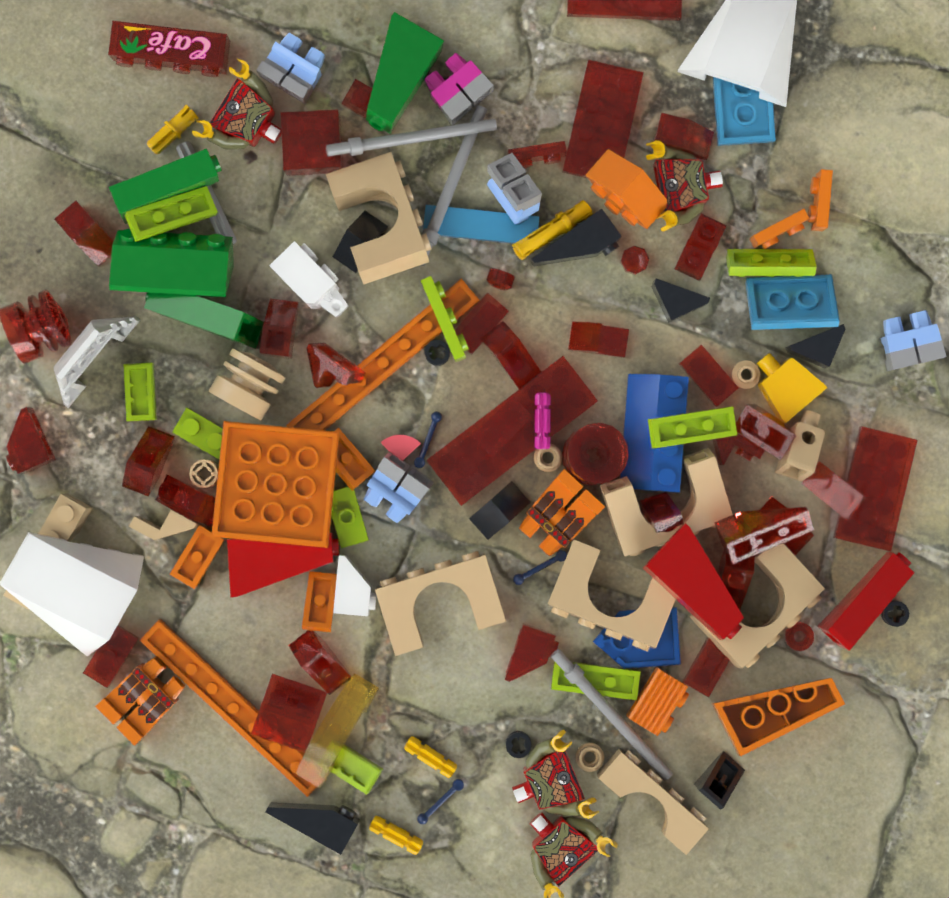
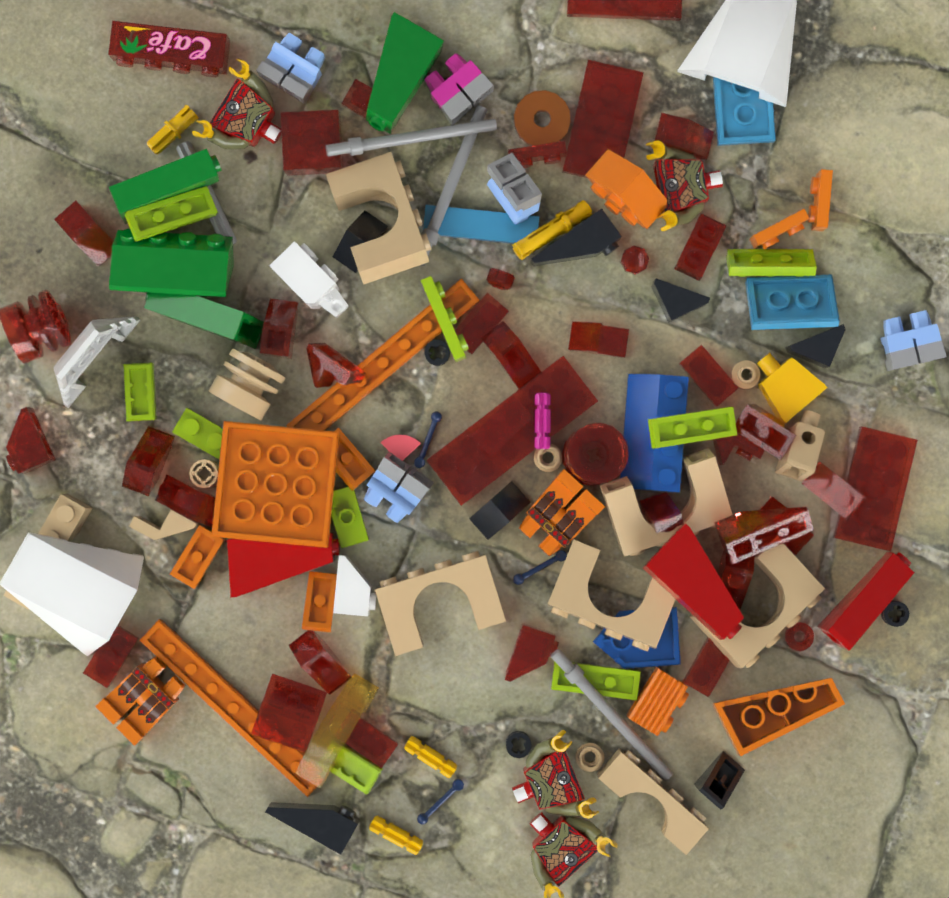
(371, 742): none -> clear red plate
(544, 102): none -> dark orange tile

